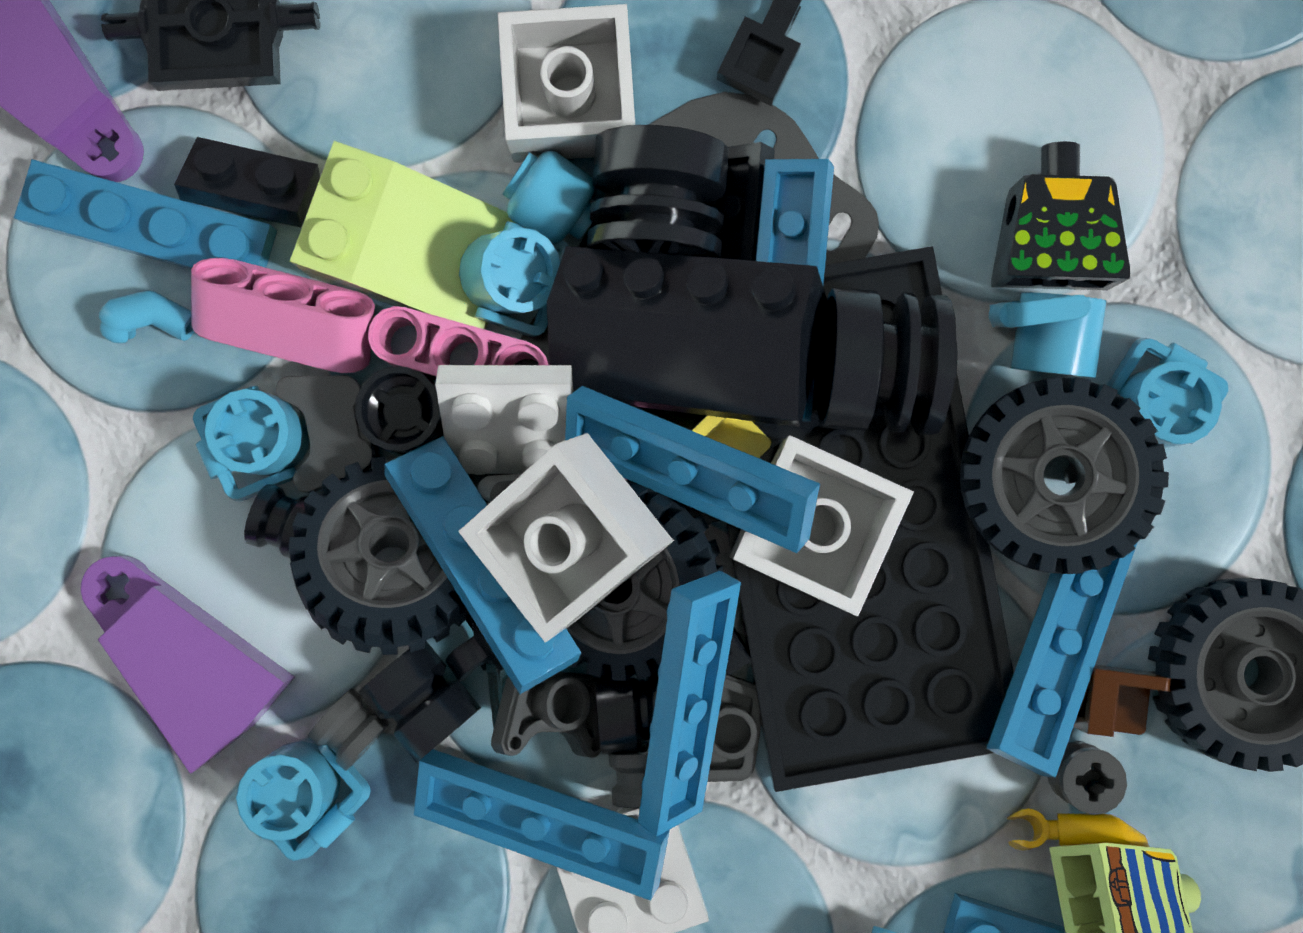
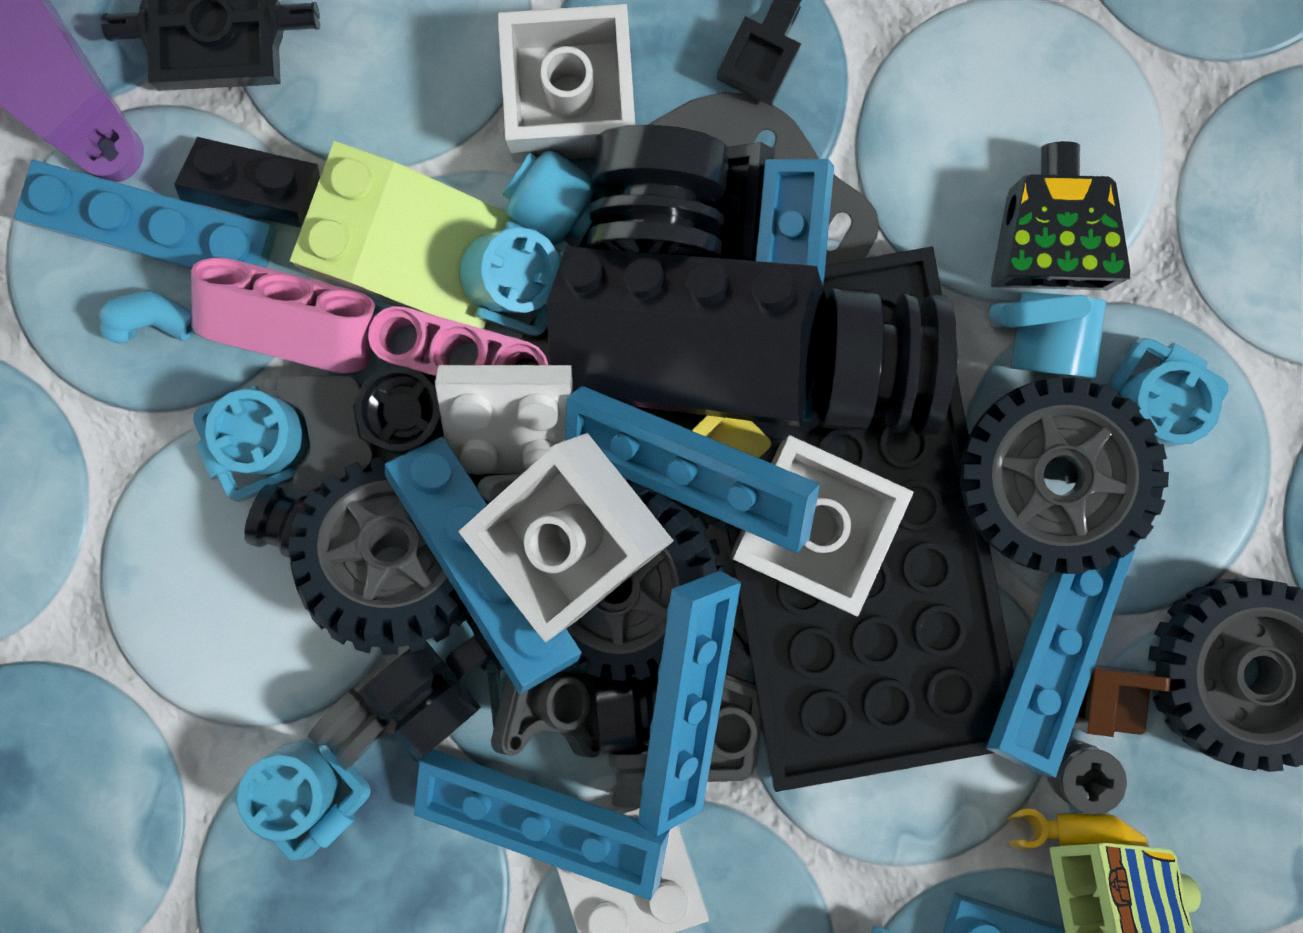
(180, 661): medium lavender piece -> none

